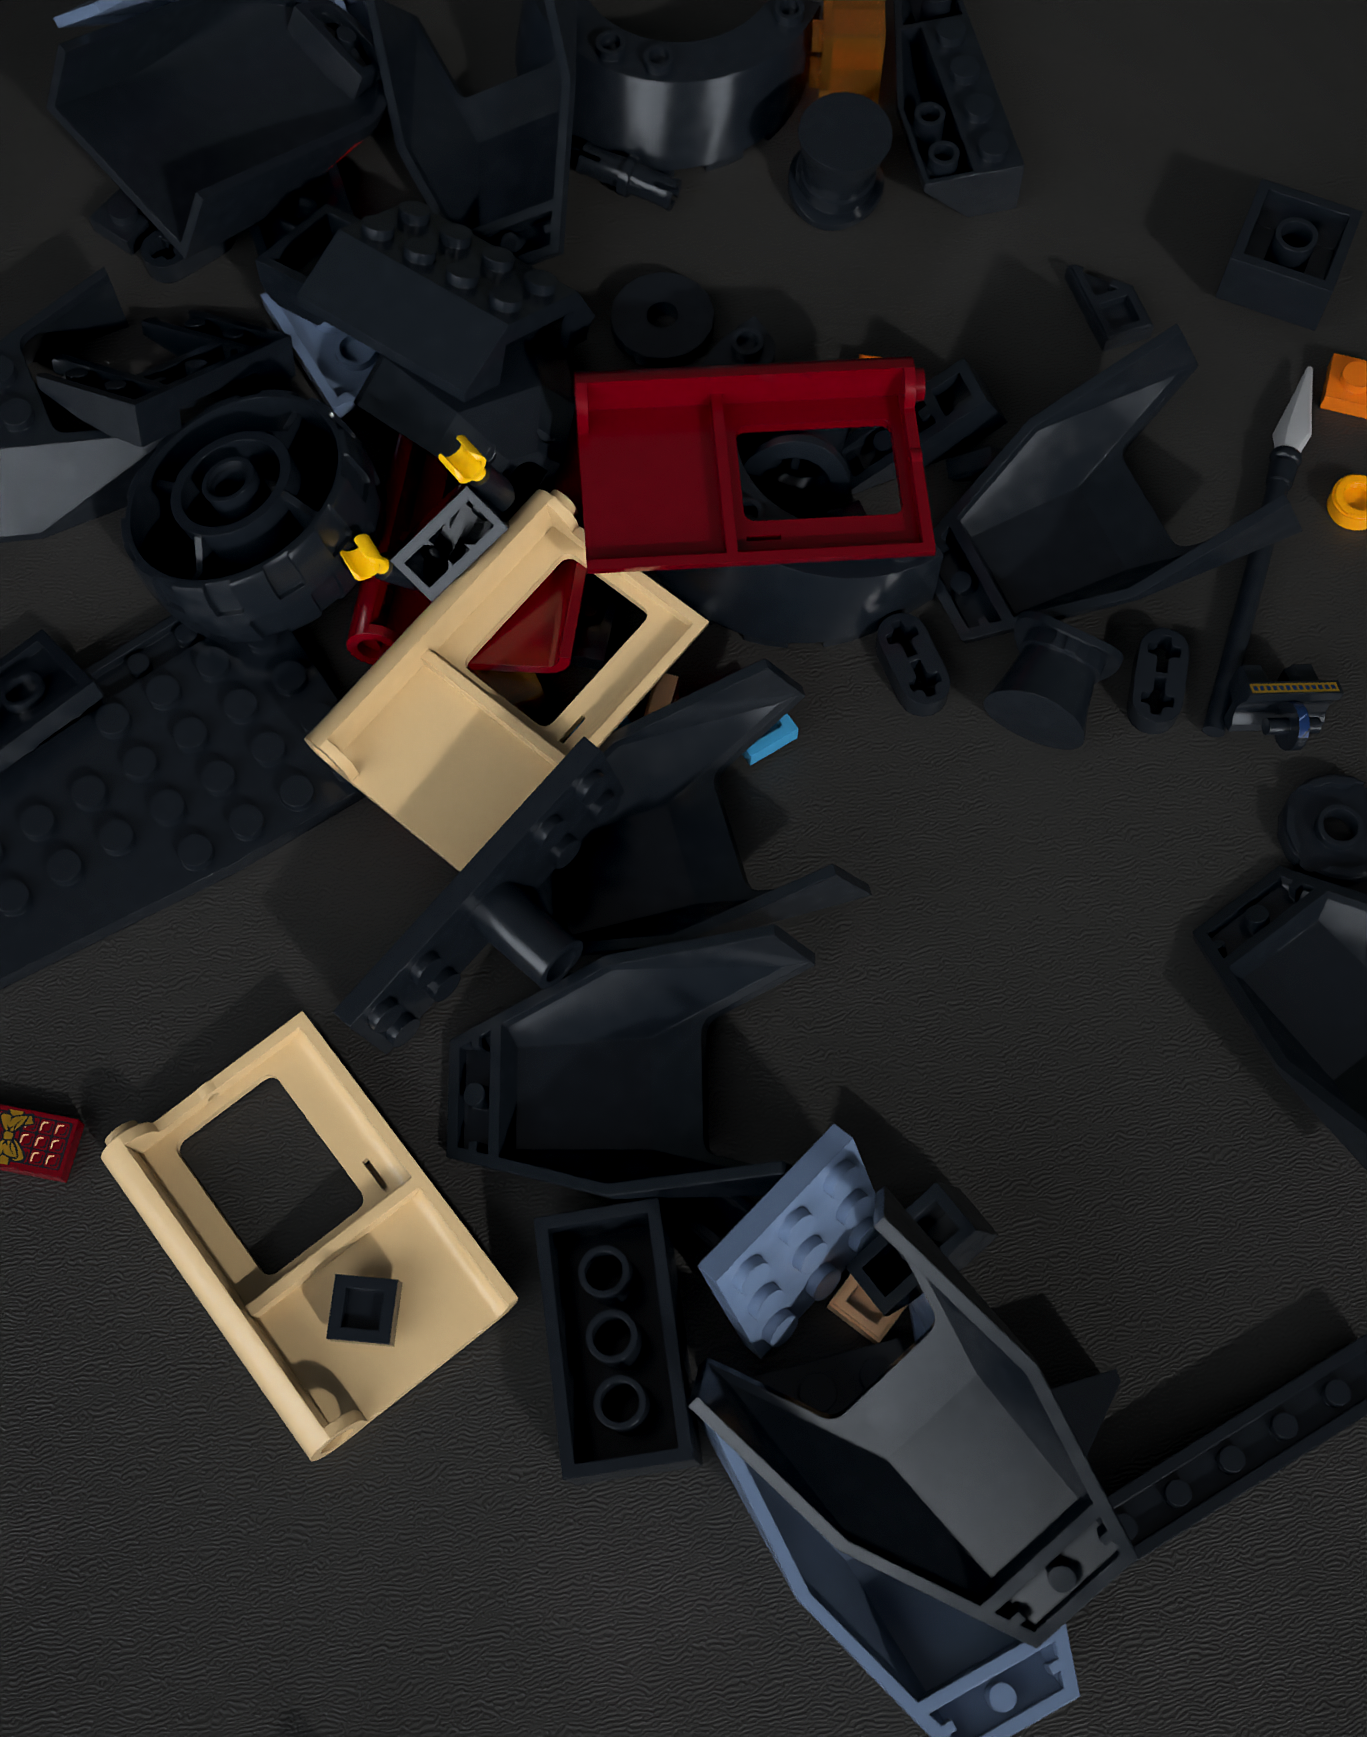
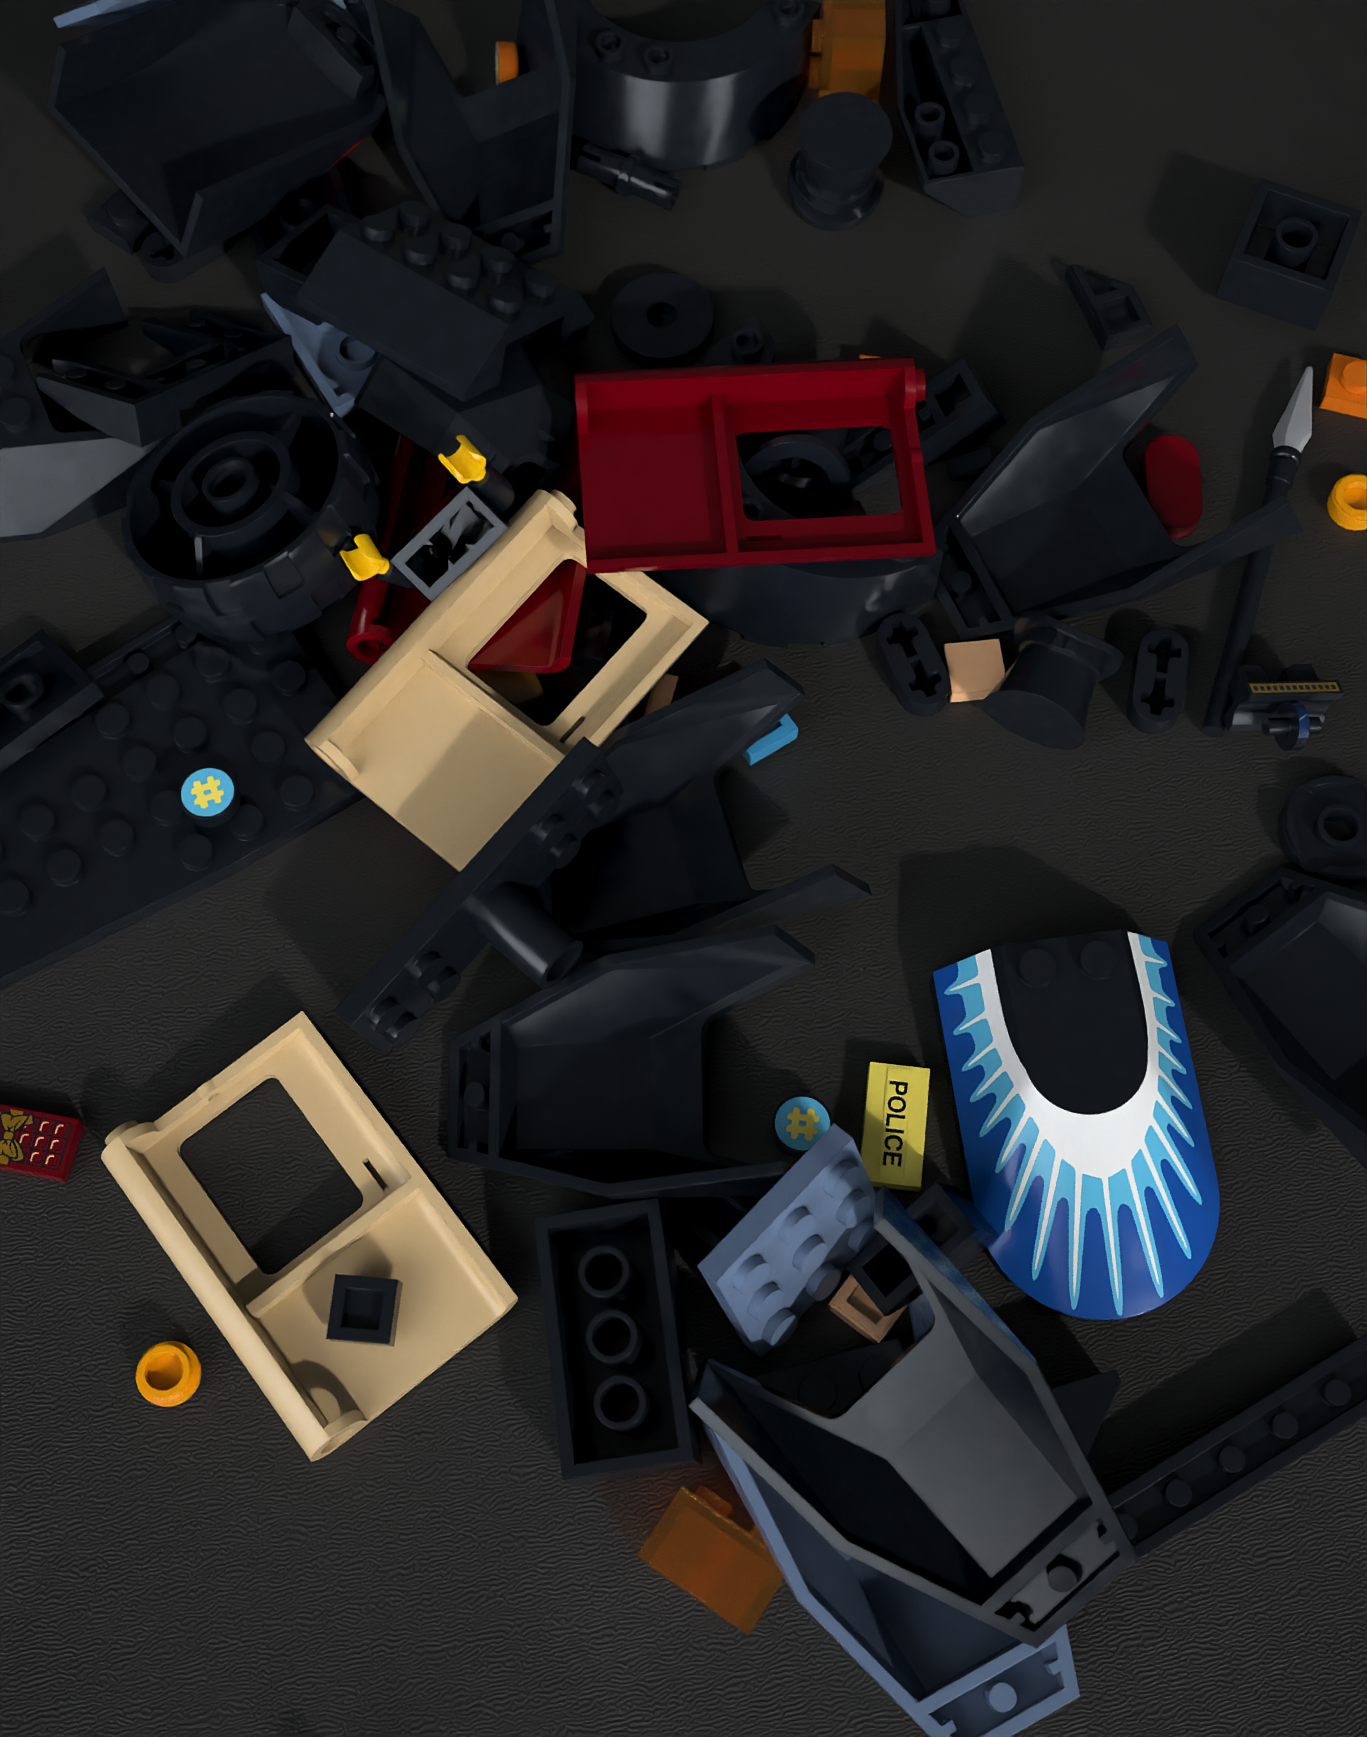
(168, 1373): none -> light orange plate
(209, 796): none -> tile
(506, 61): none -> orange tile
(713, 1558): none -> clear orange brick
(799, 1123): none -> tile
(895, 1125): none -> light yellow tile
(973, 668): none -> light nougat tile
(1080, 1119): none -> windscreen
(1173, 483): none -> dark red tile

